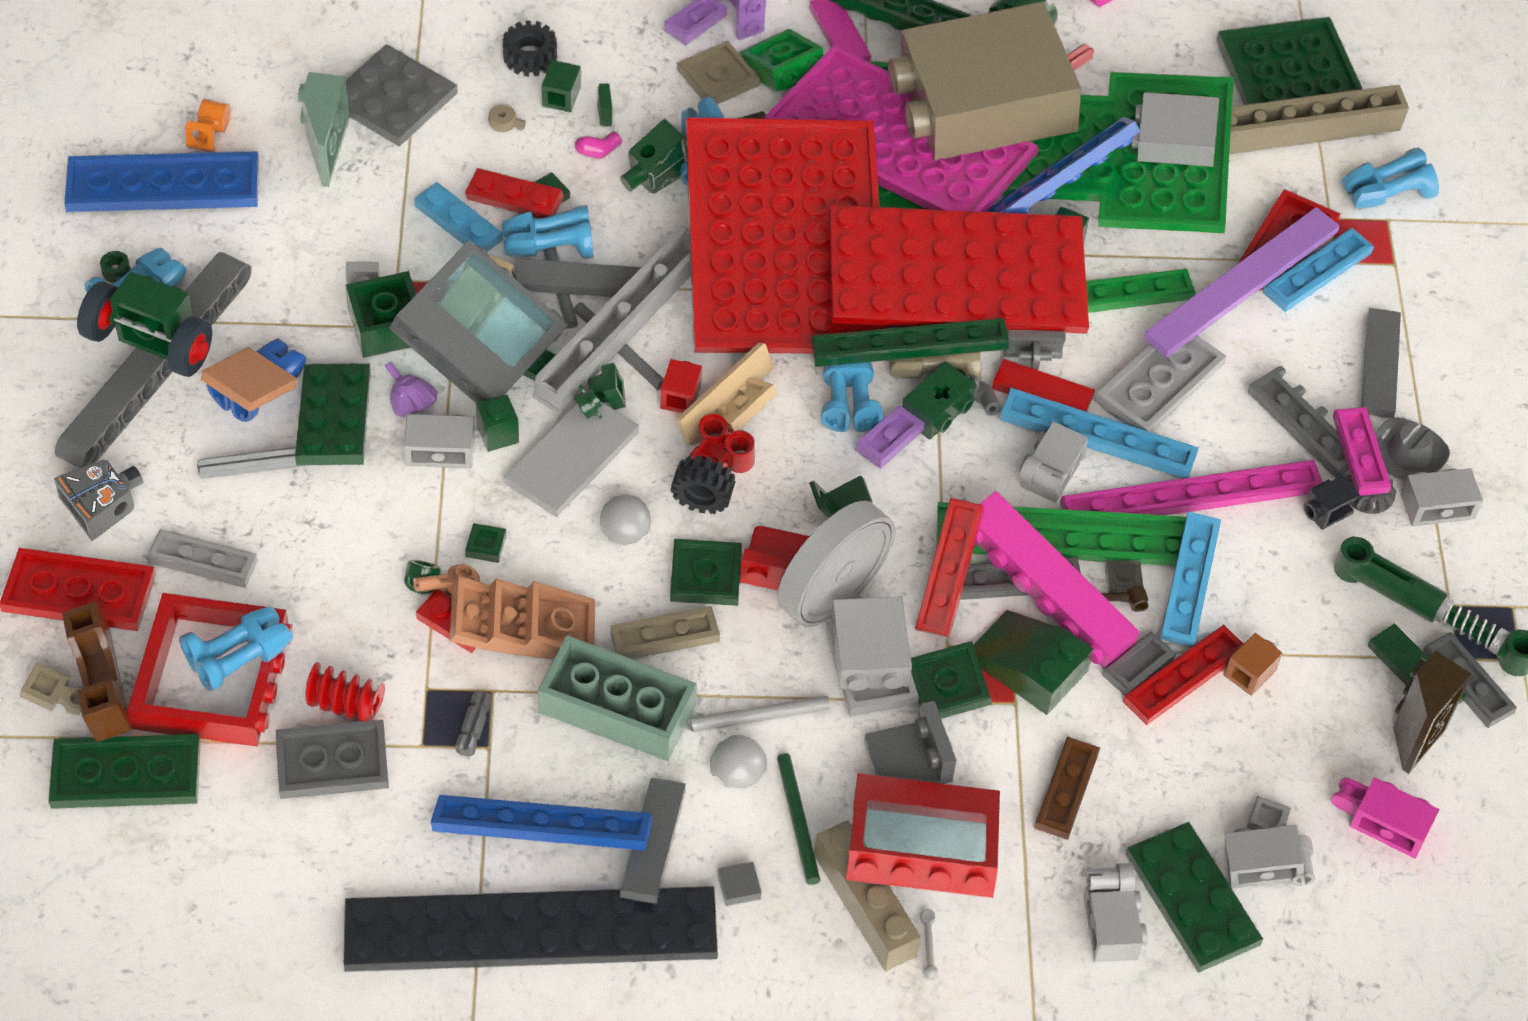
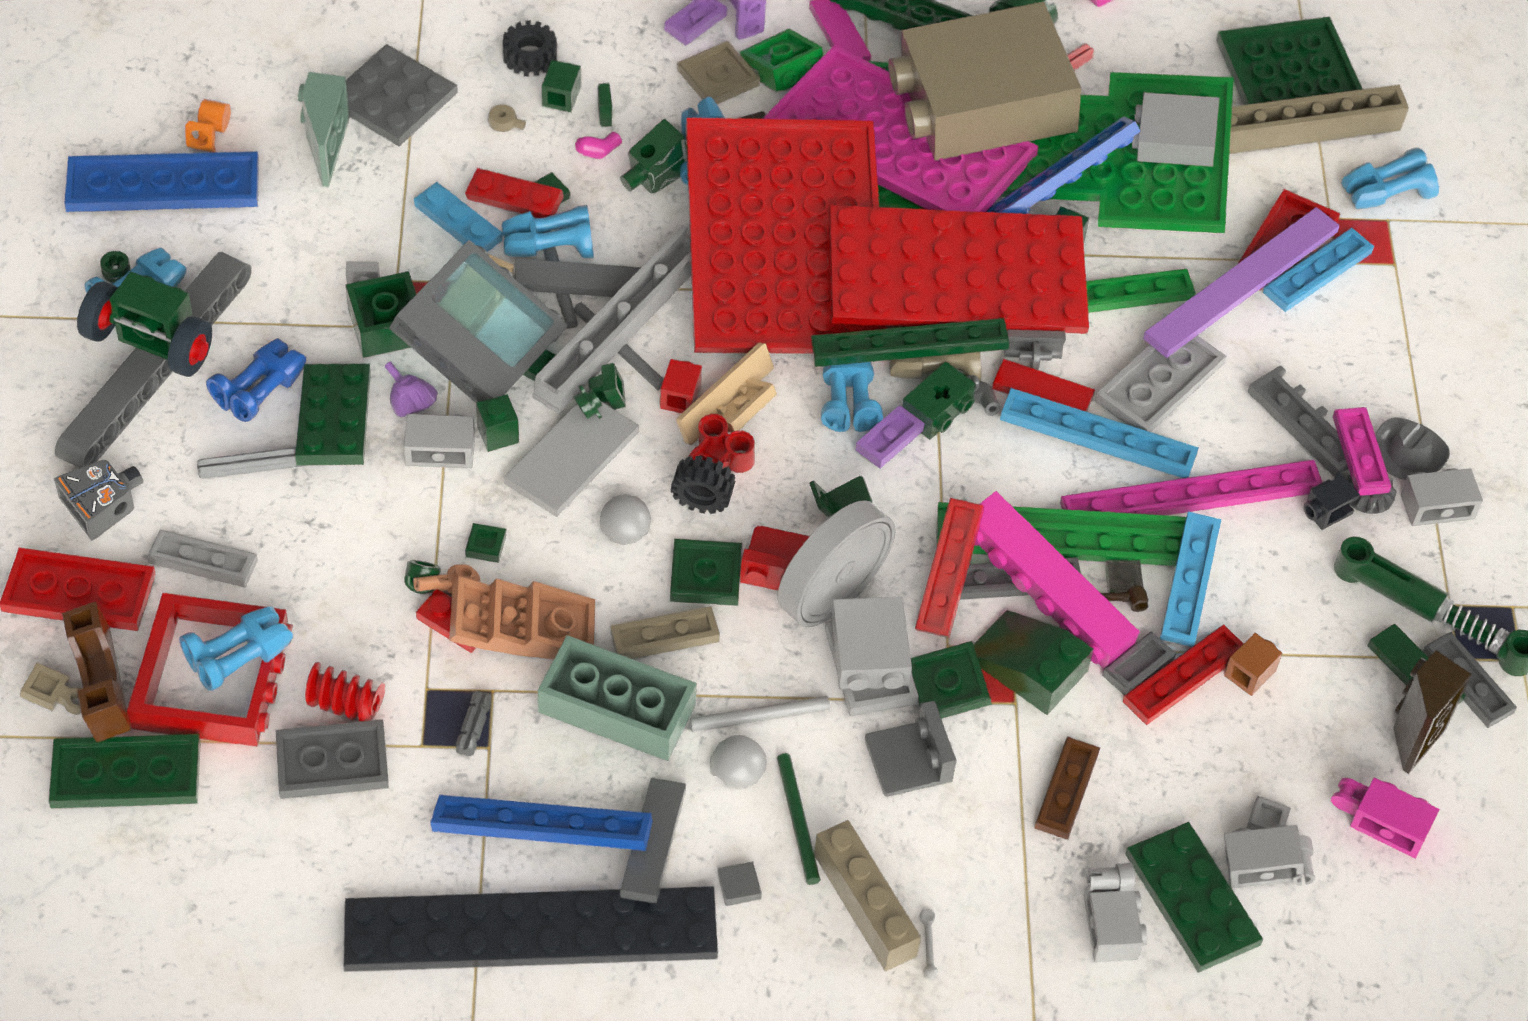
(249, 379): nougat tile -> none
(924, 835): red panel -> none
(1053, 461): light grey hinge -> none
(1381, 362): dark grey tile -> none

